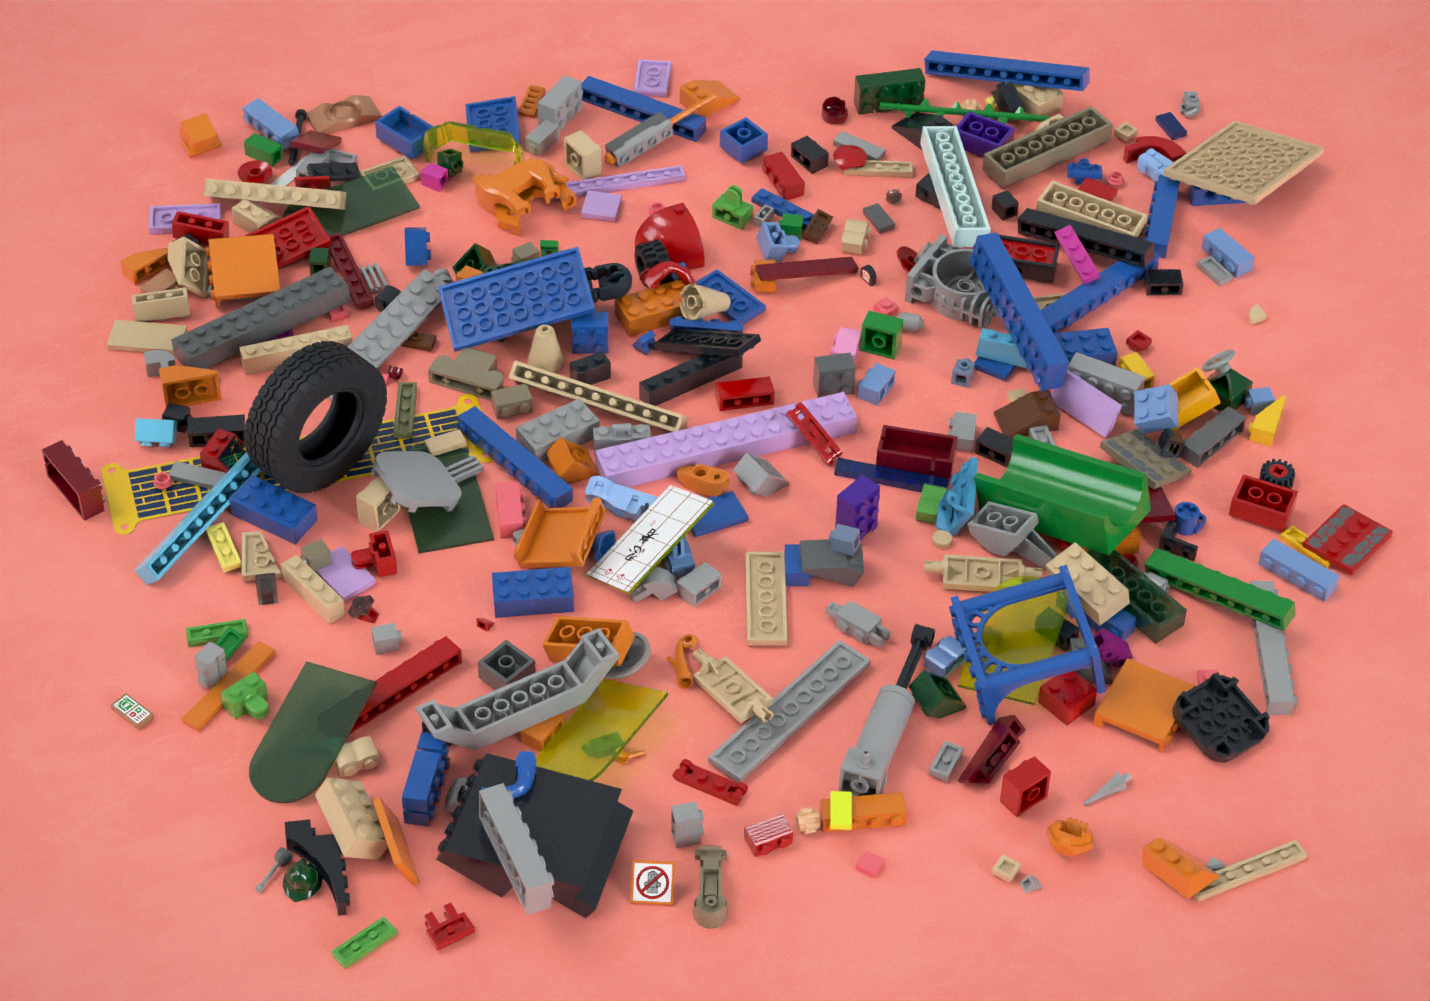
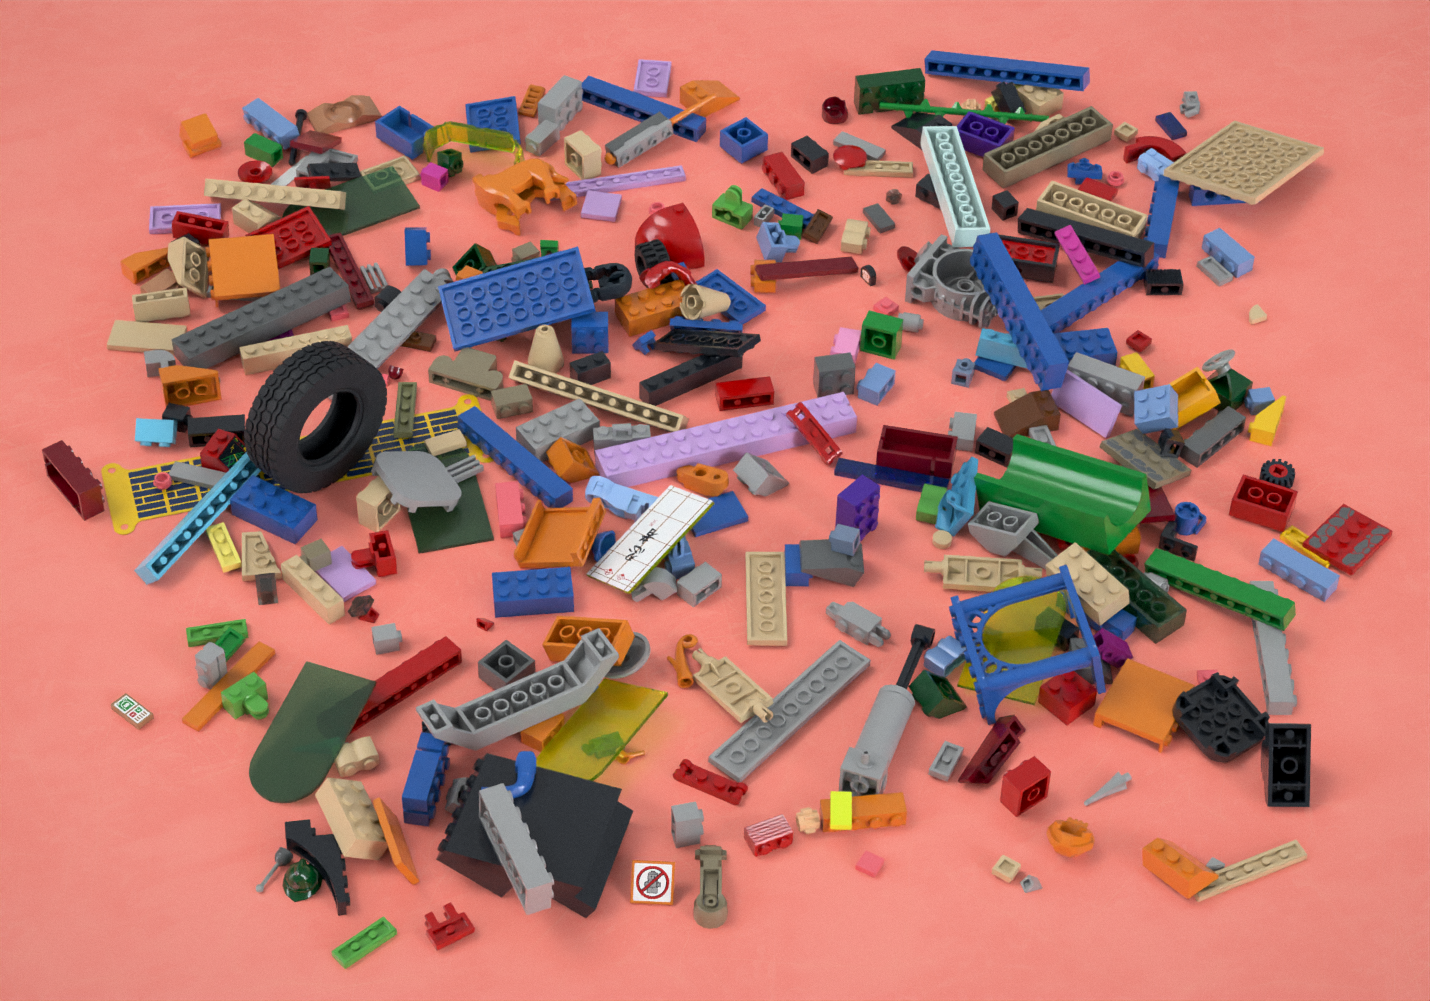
(1286, 764): none -> black brick

